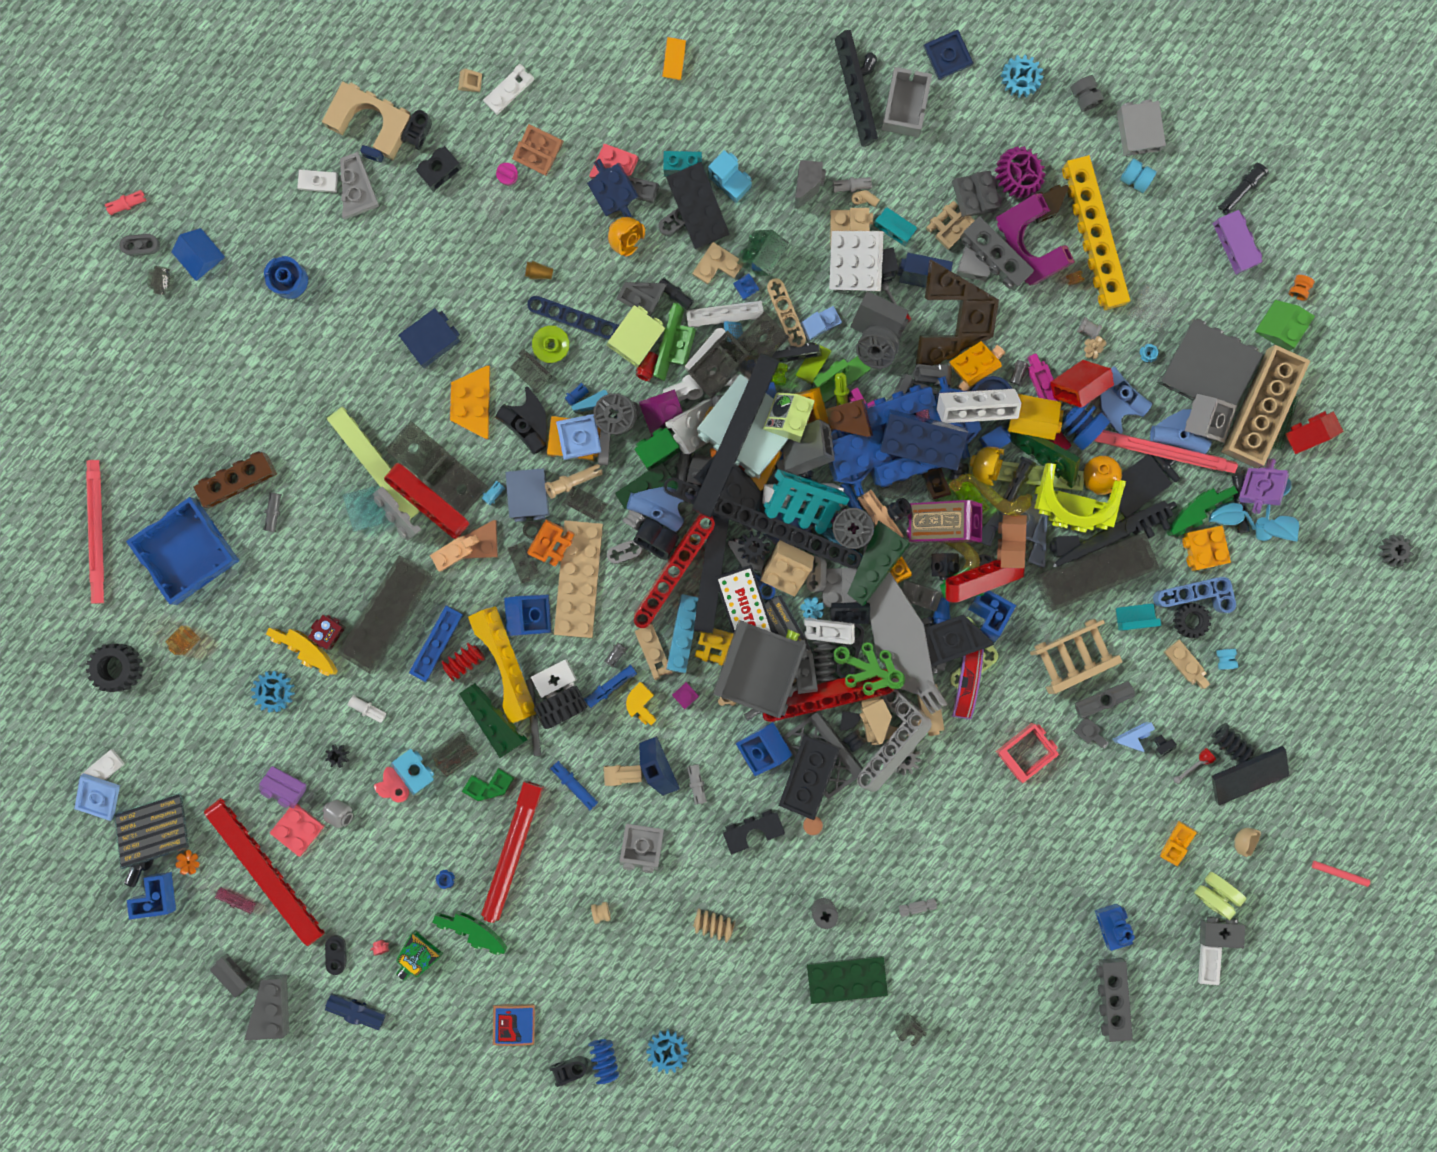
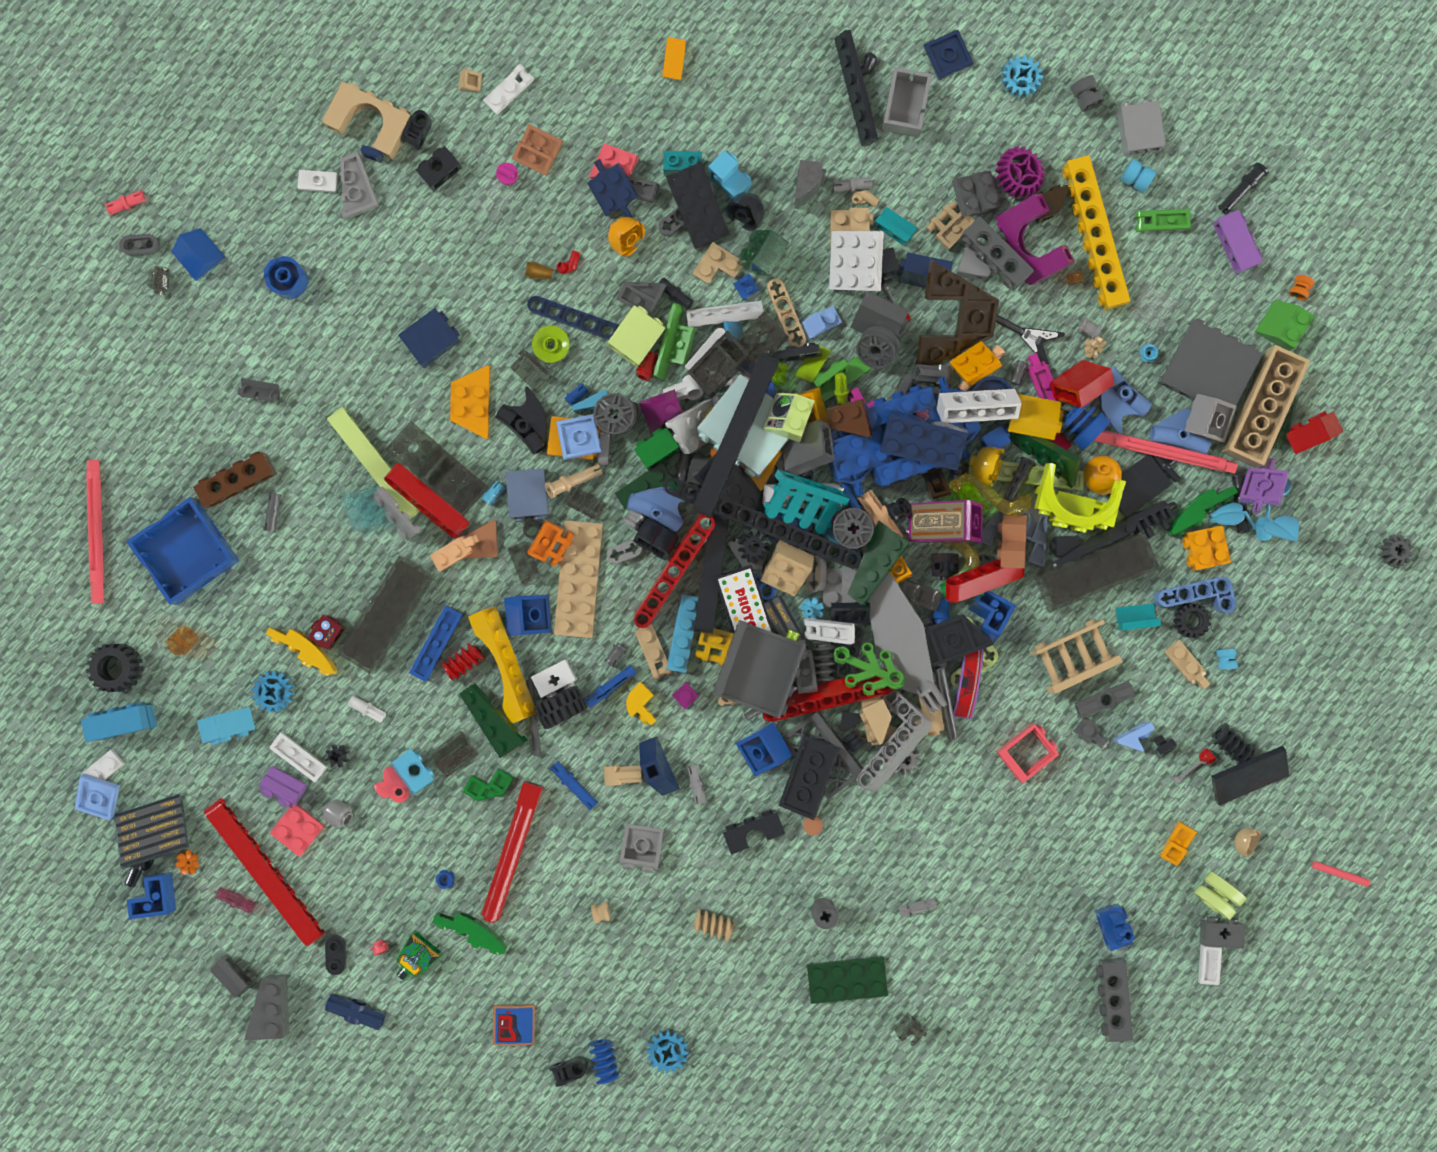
(118, 721): none -> dark azure piece
(222, 726): none -> medium azure brick
(262, 390): none -> dark grey hinge
(298, 757): none -> white plate
(569, 266): none -> red arm
(746, 209): none -> black cylinder
(947, 710): none -> dark grey axle
(1032, 337): none -> piece
(1163, 220): none -> bright green plate

